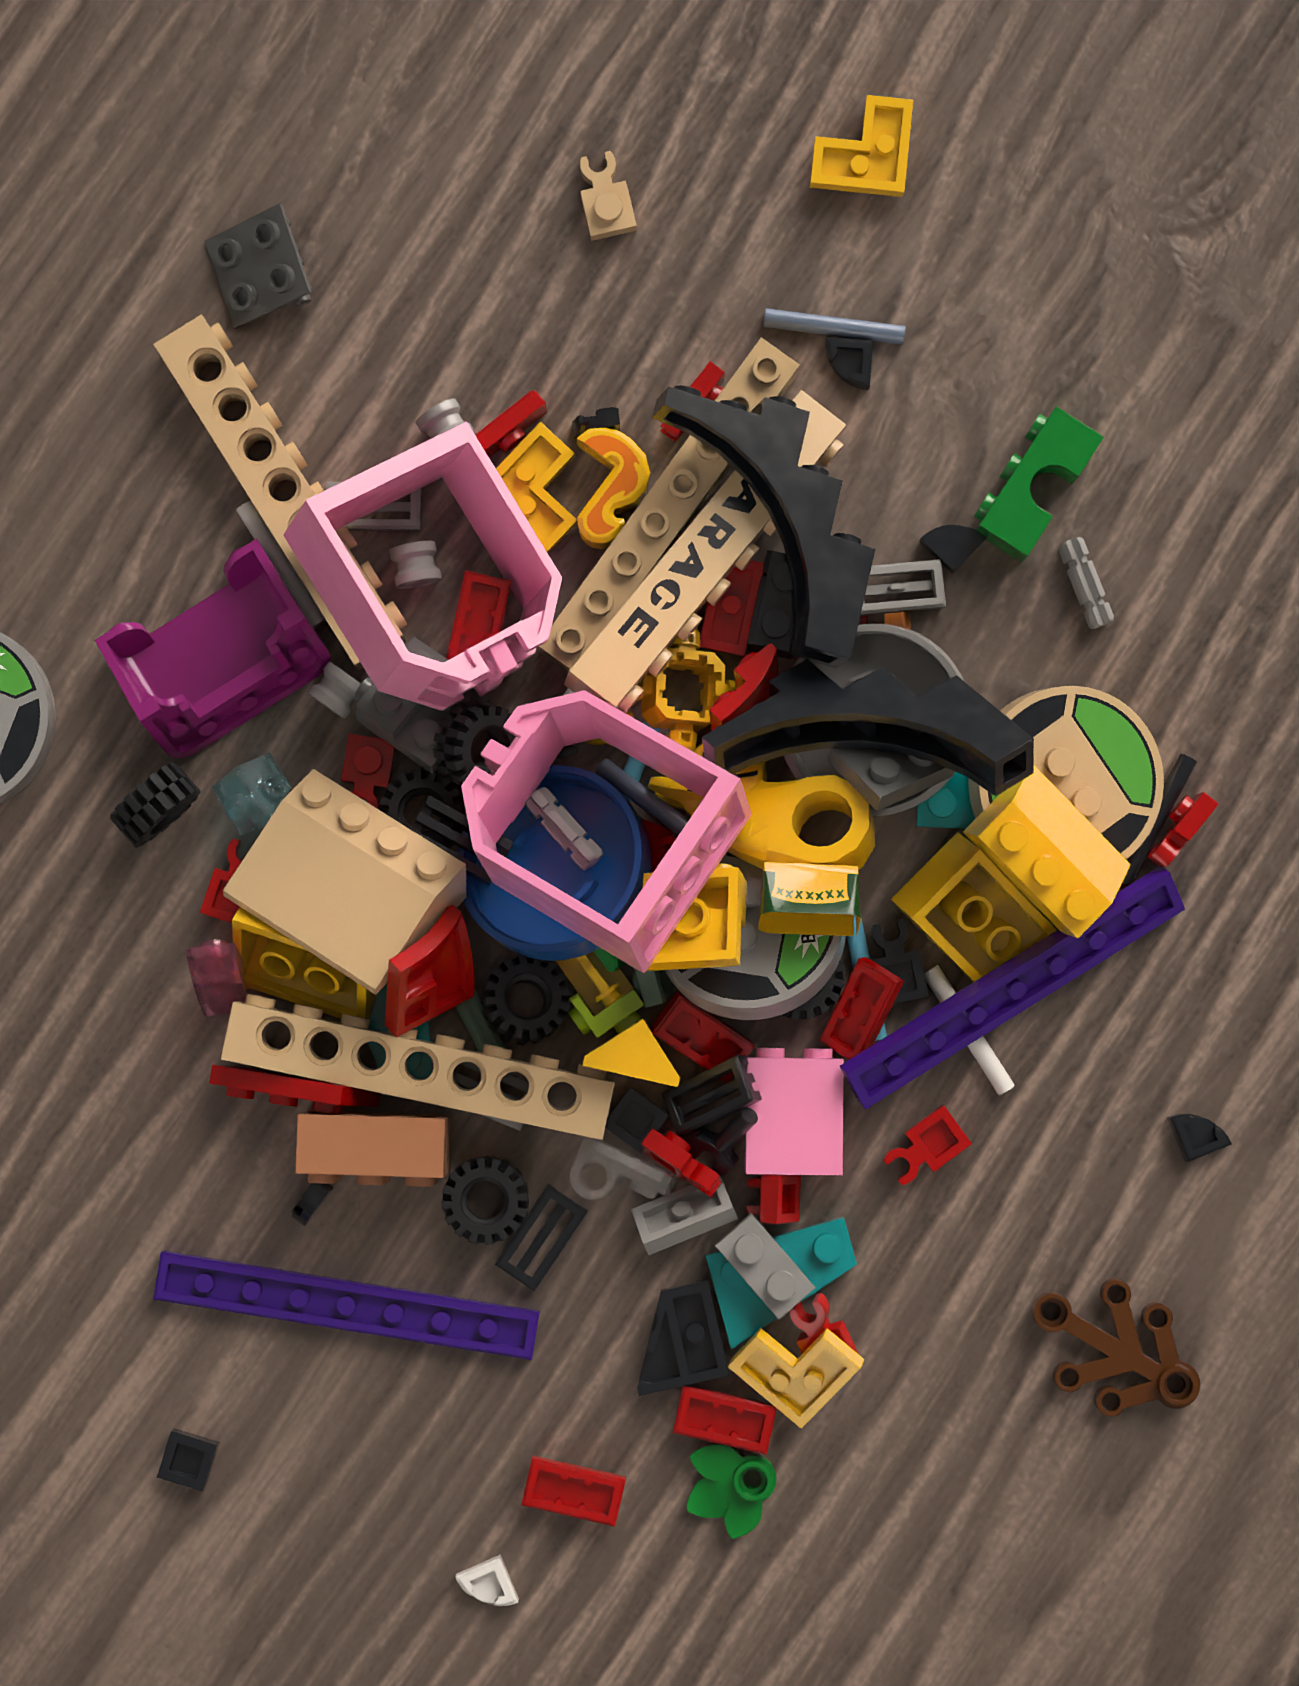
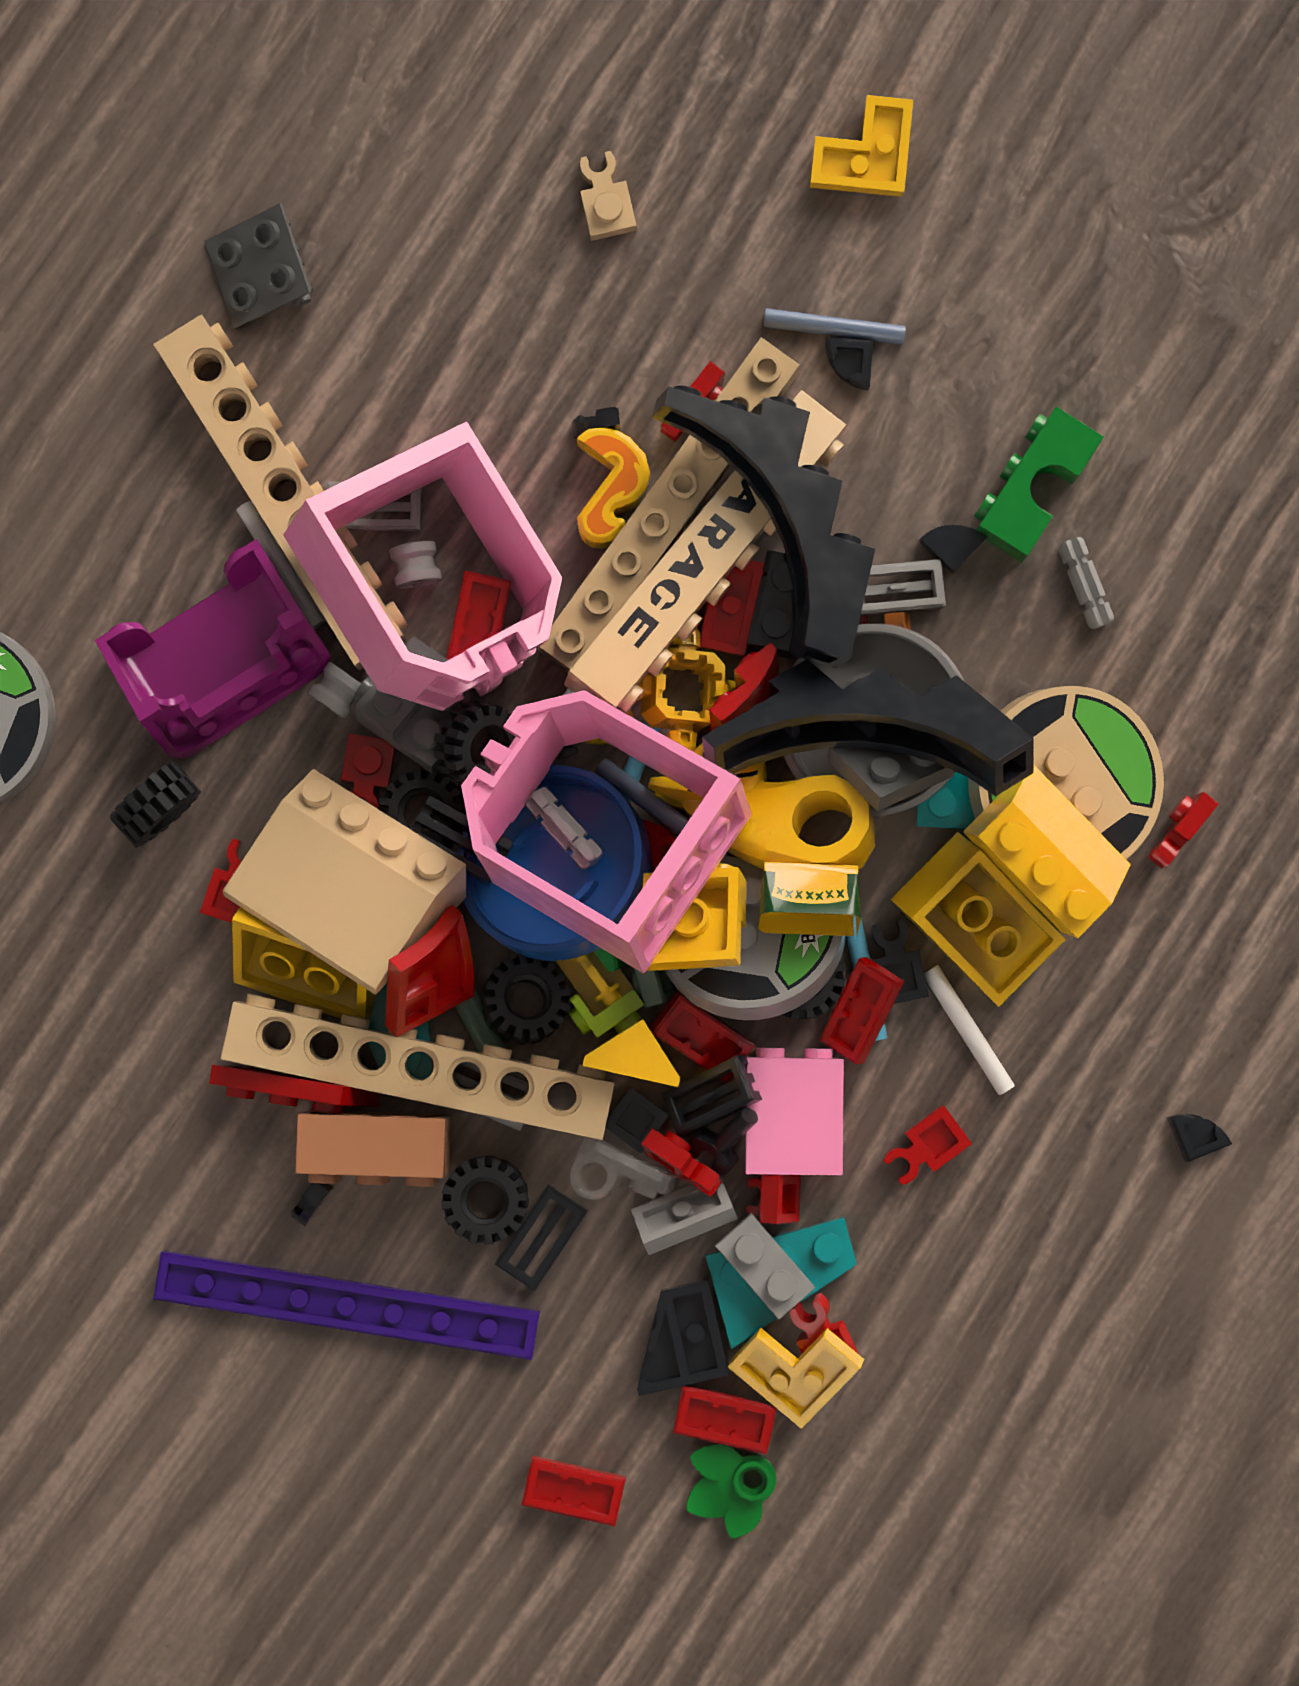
(188, 1459): black tile -> none
(217, 976): clear pink slope -> none
(252, 793): clear light blue brick -> none
(440, 418): light grey wheel -> none
(489, 1583): white tile -> none
(508, 428): red plate -> none
(527, 475): yellow plate -> none
(1009, 990): dark purple plate -> none
(1123, 1353): reddish brown plant -> none
(1172, 788): black bar -> none

